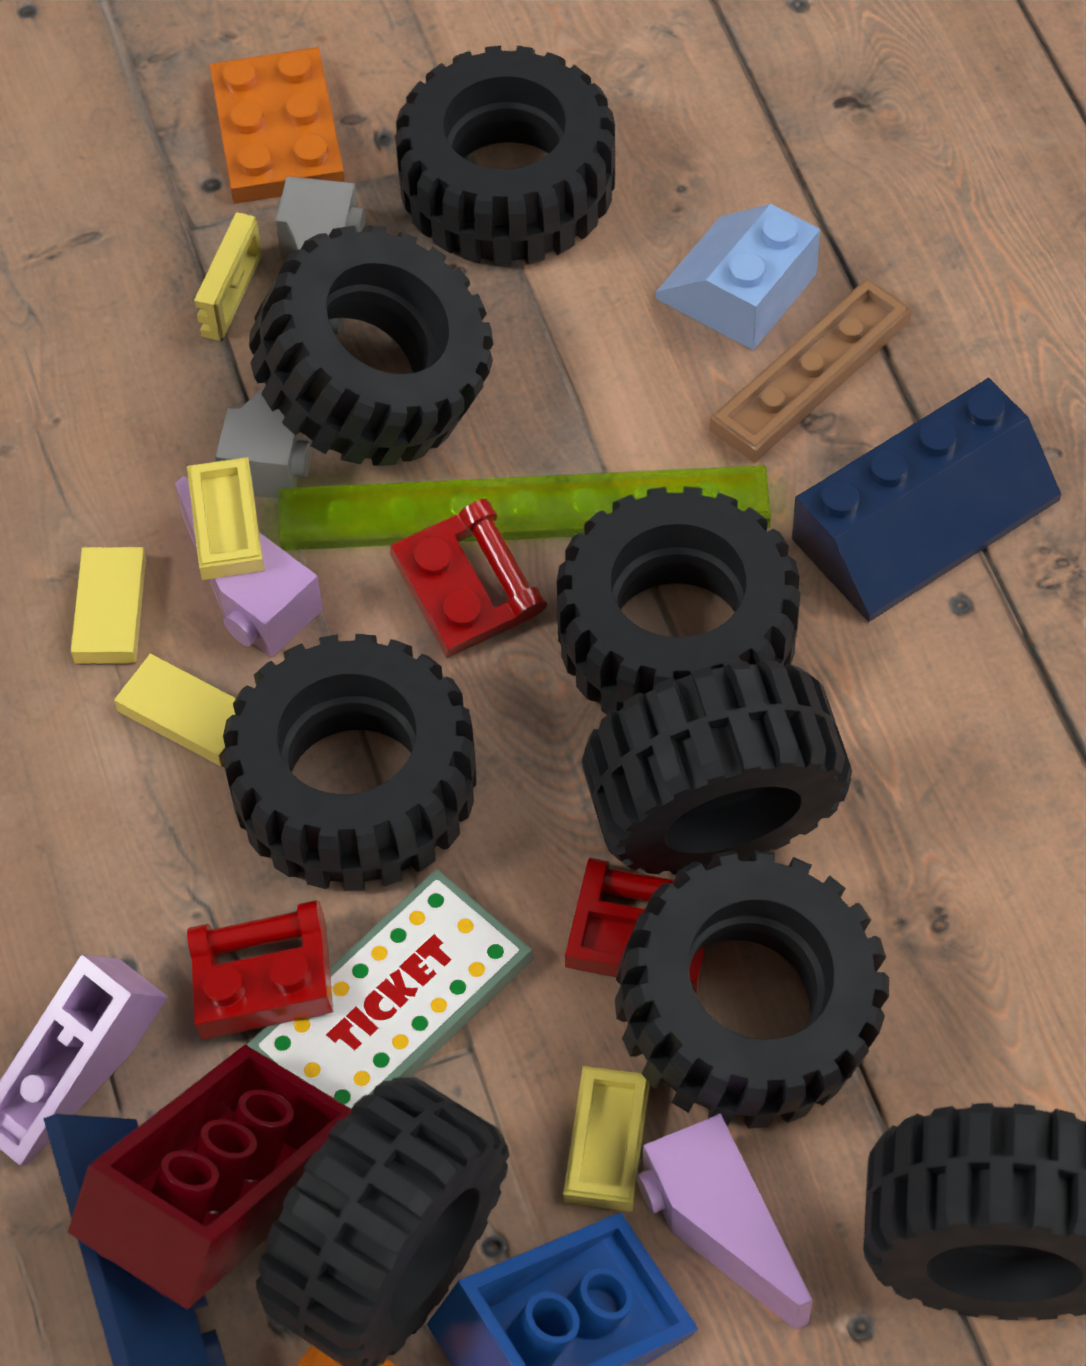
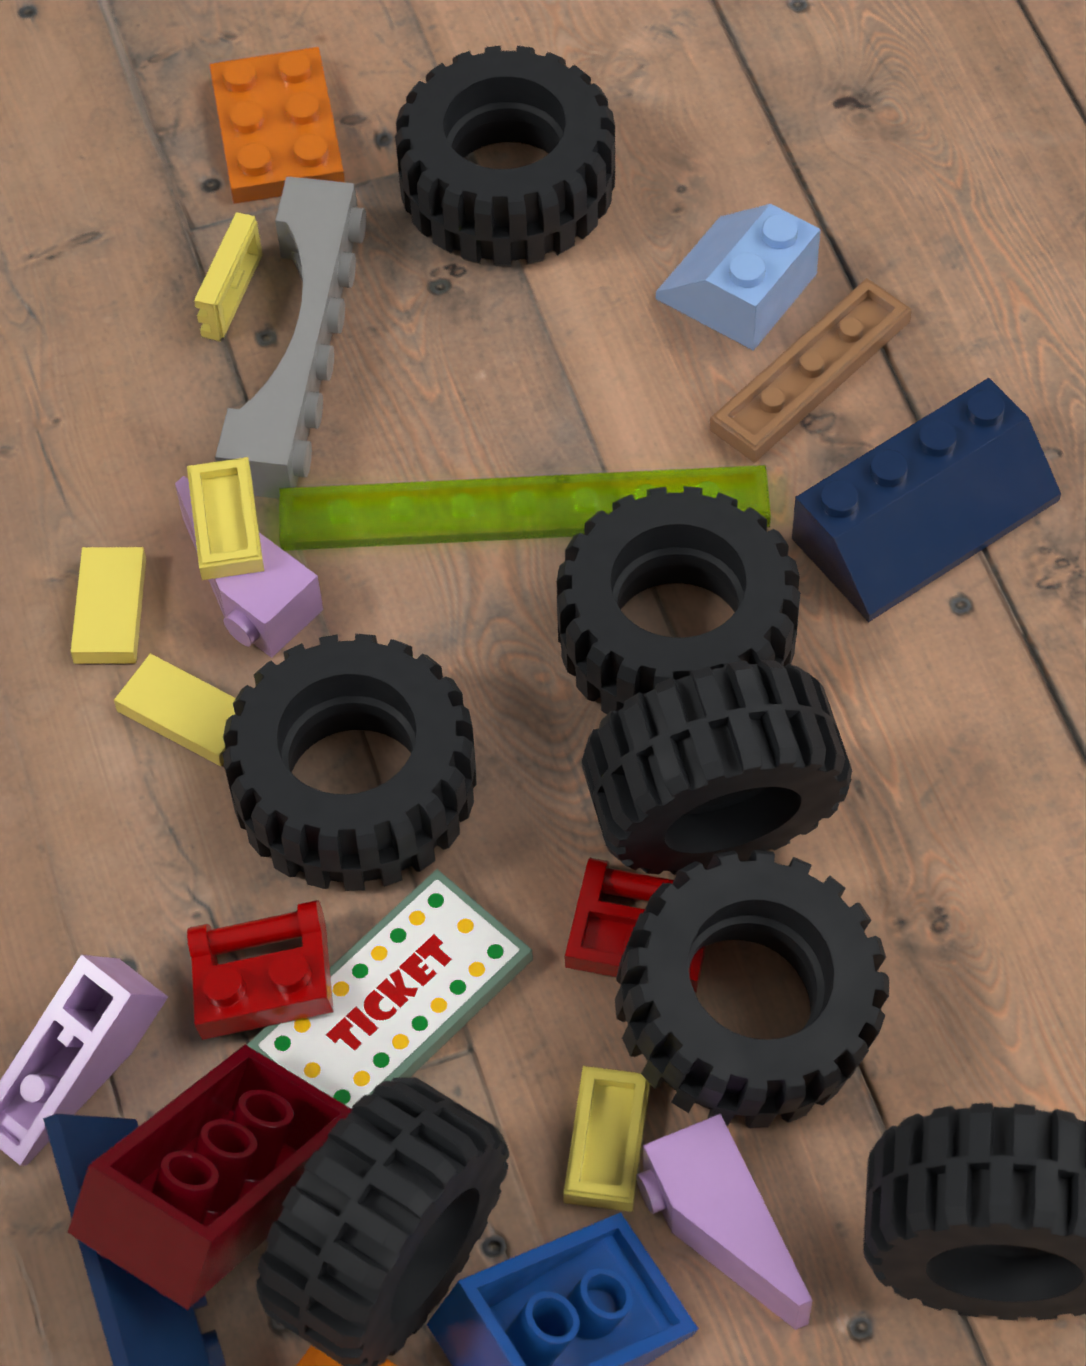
(410, 299): black tyre -> none
(449, 587): red plate -> none

